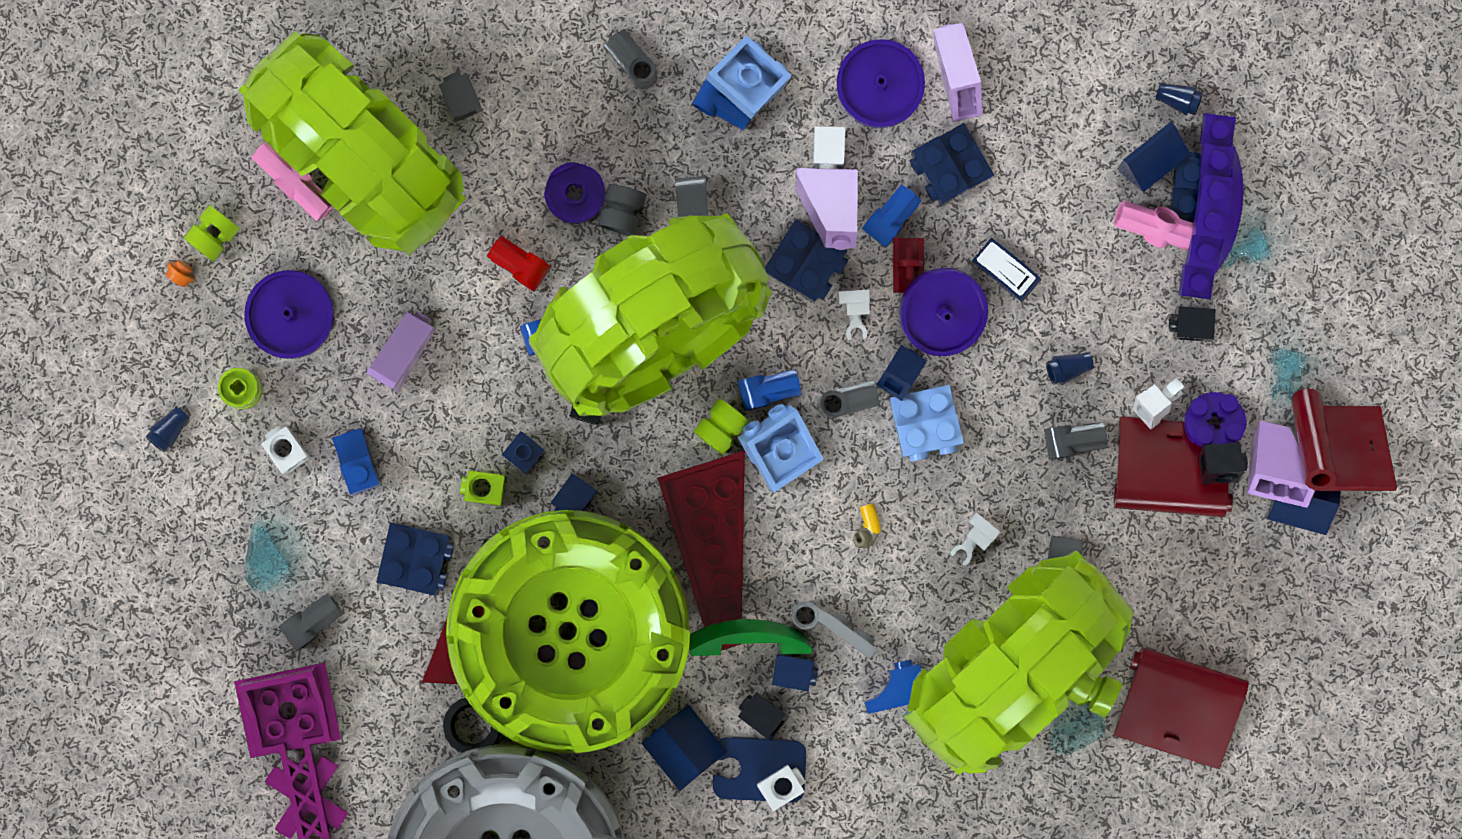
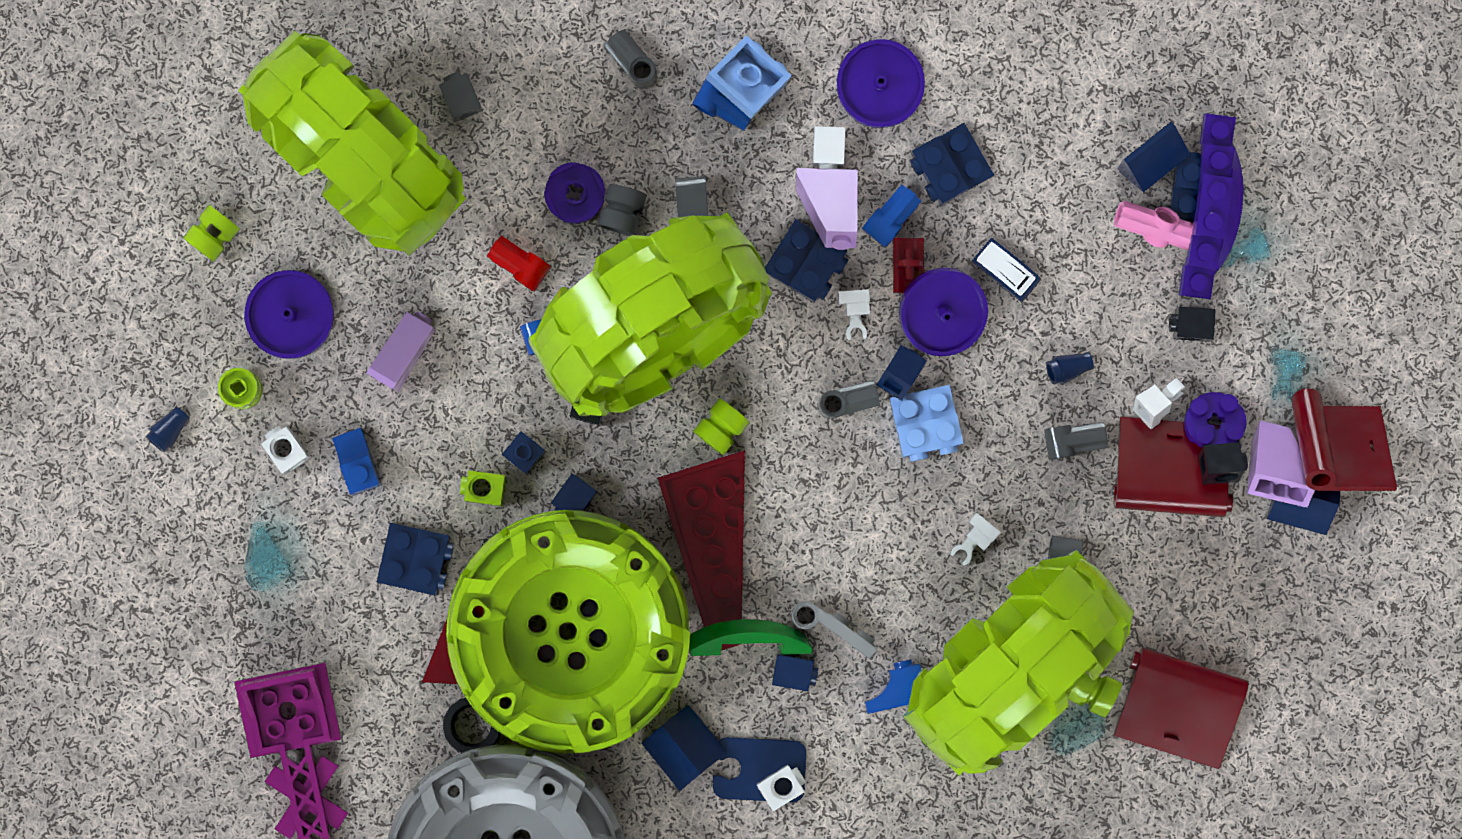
(180, 273): orange plate -> none
(295, 186): bright pink piece -> none
(305, 625): dark grey piece -> none
(761, 390): blue piece -> none
(762, 715): black brick -> none
(780, 446): light blue plate -> none
(870, 528): arm -> none
(958, 71): lavender slope -> none
(1181, 98): dark blue cone -> none

